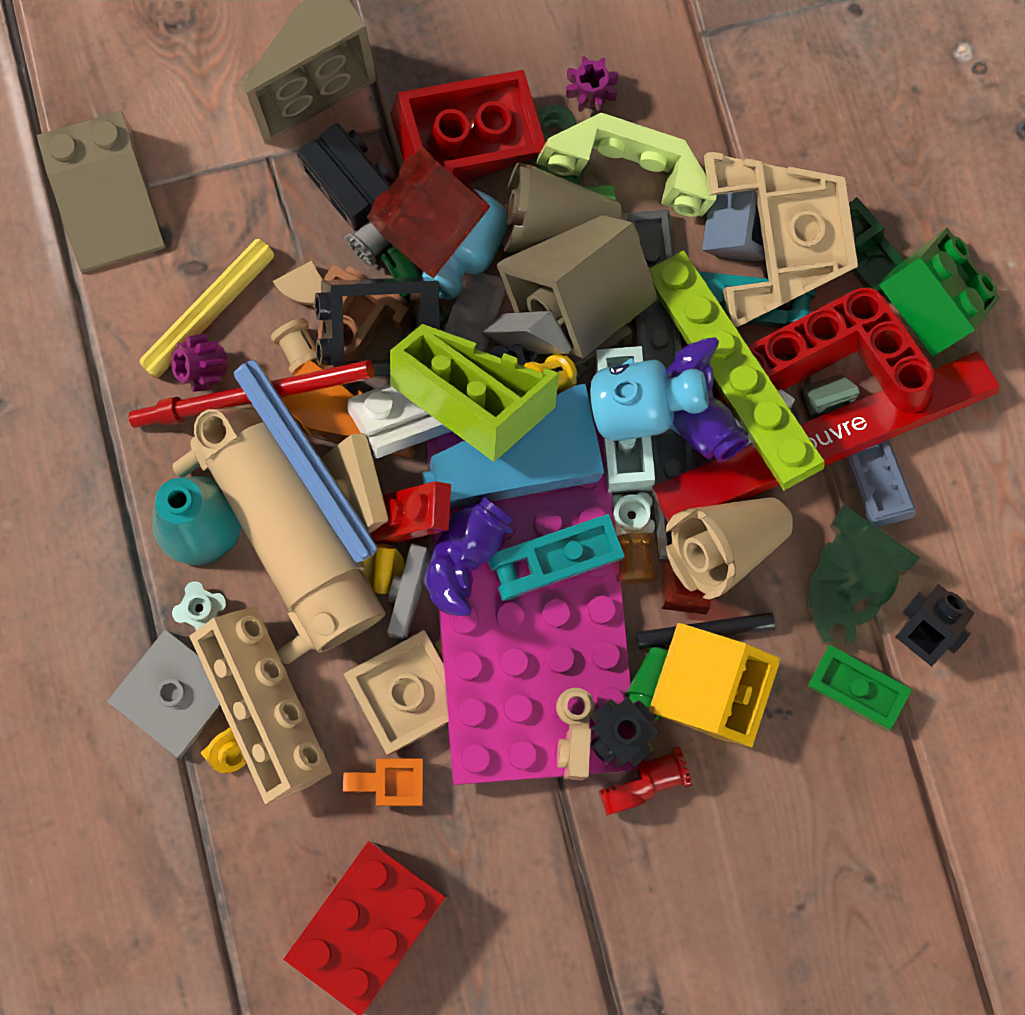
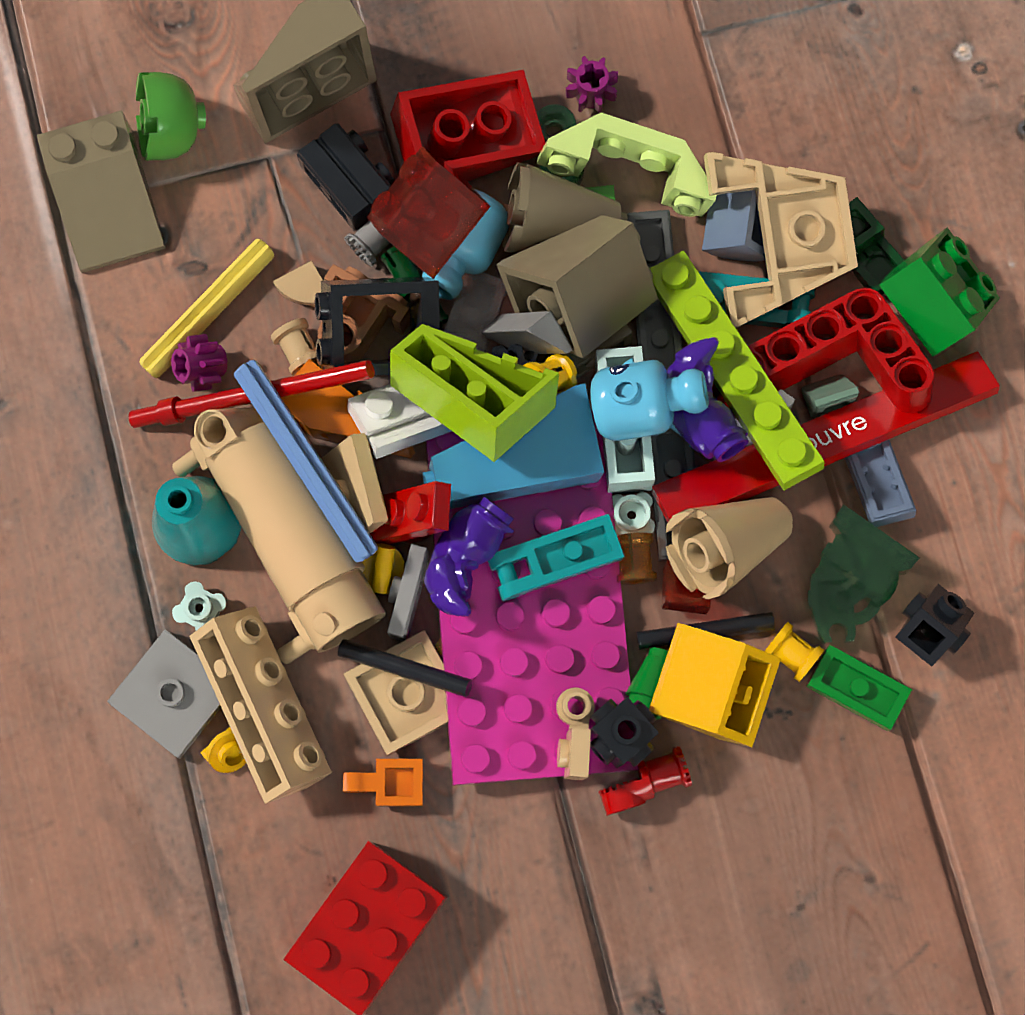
(167, 115): none -> bright green cylinder
(405, 668): none -> black bar
(794, 651): none -> yellow bush

